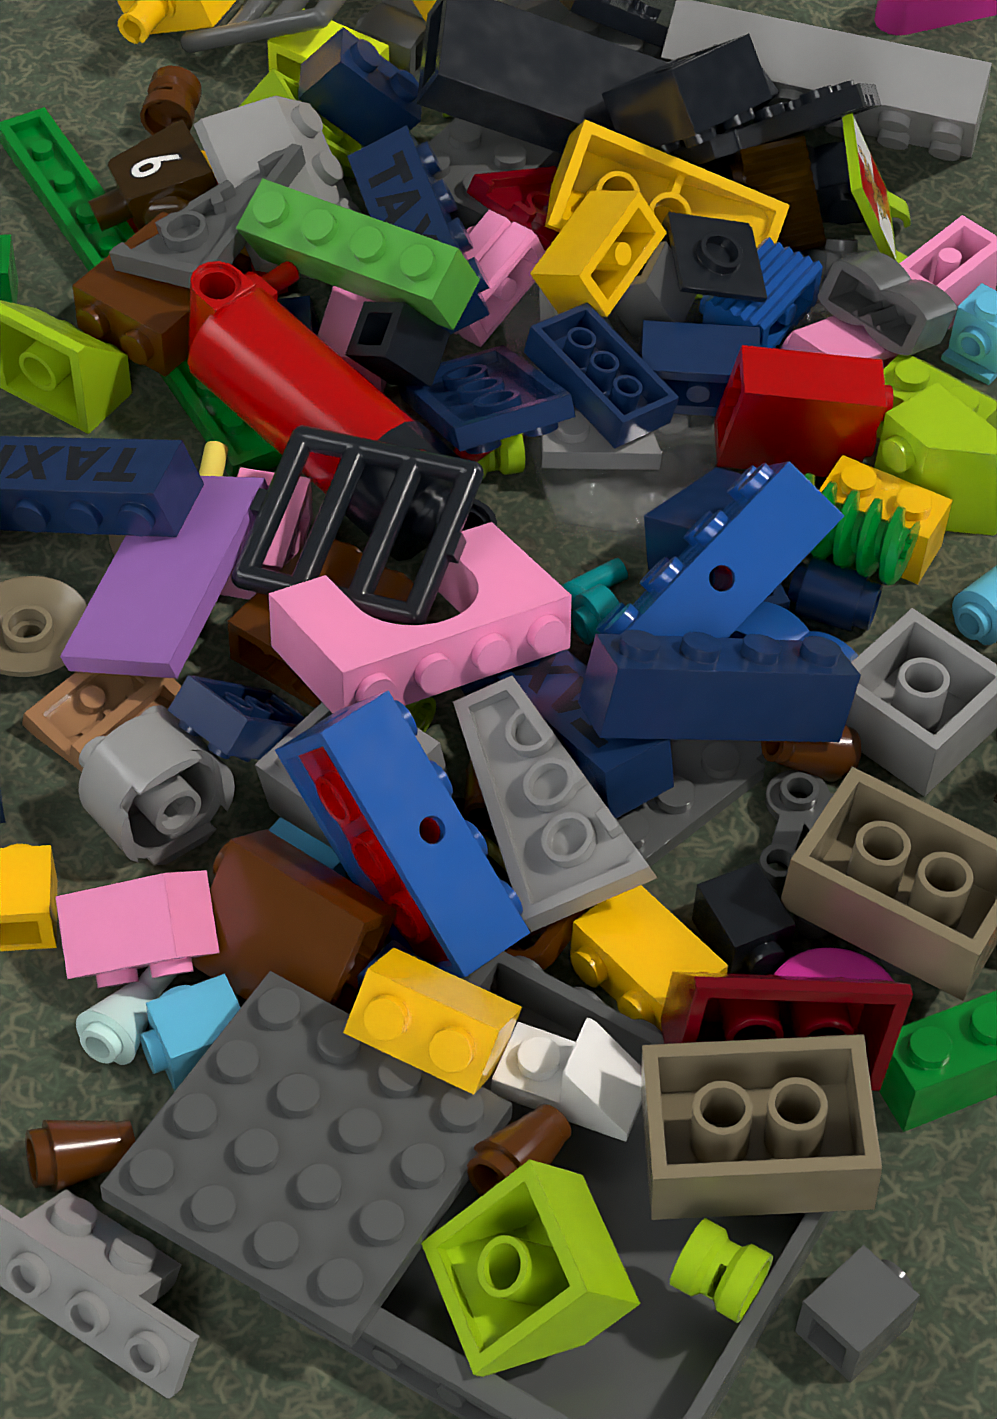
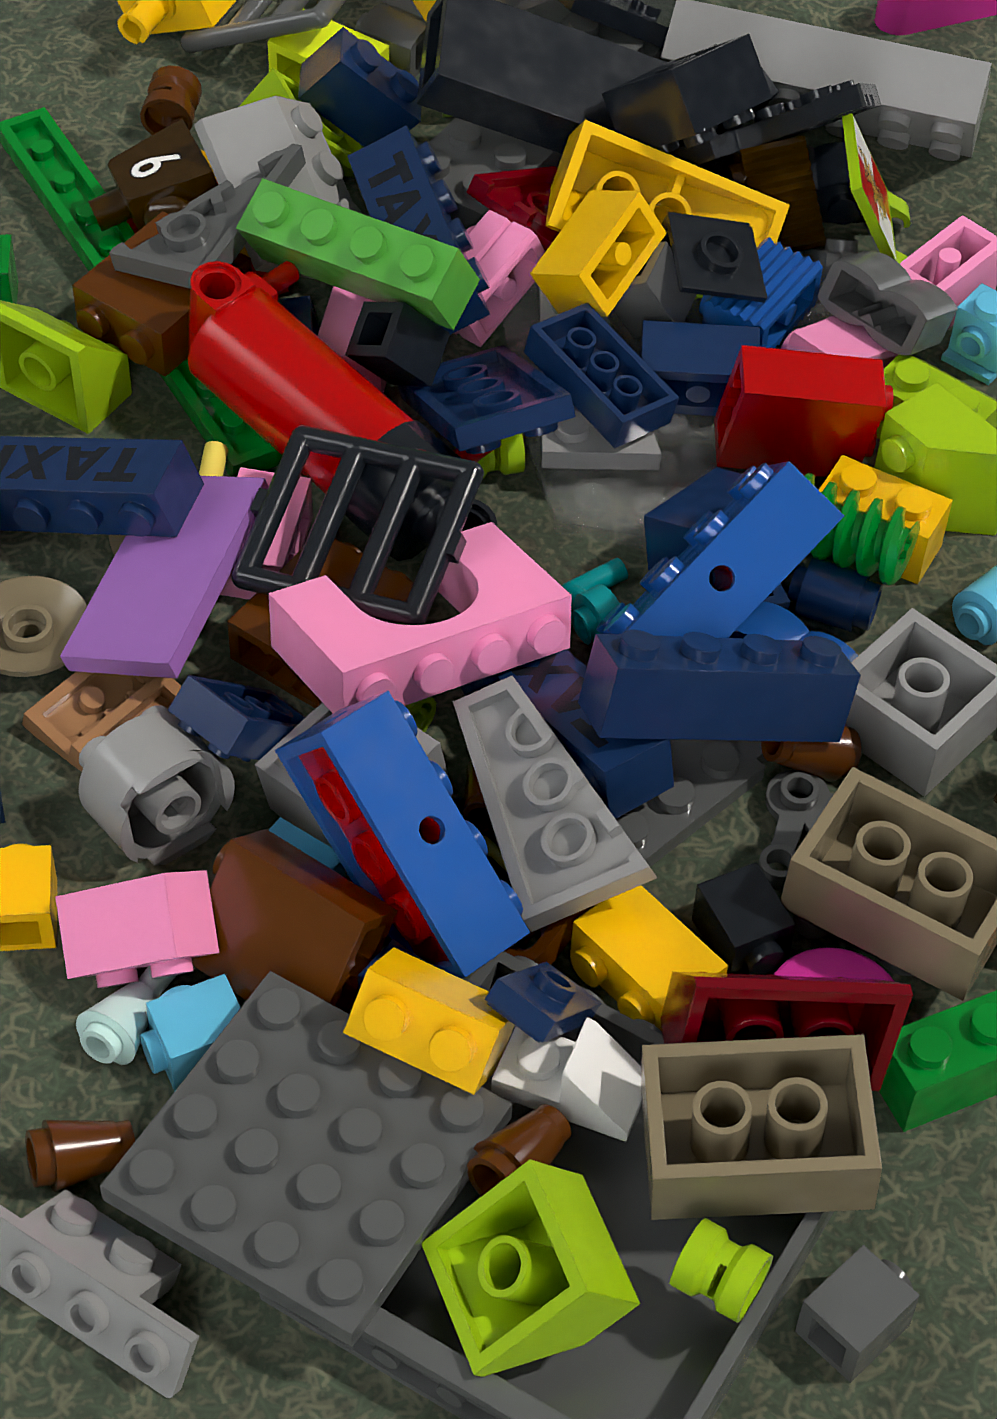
(542, 1002): none -> dark blue plate

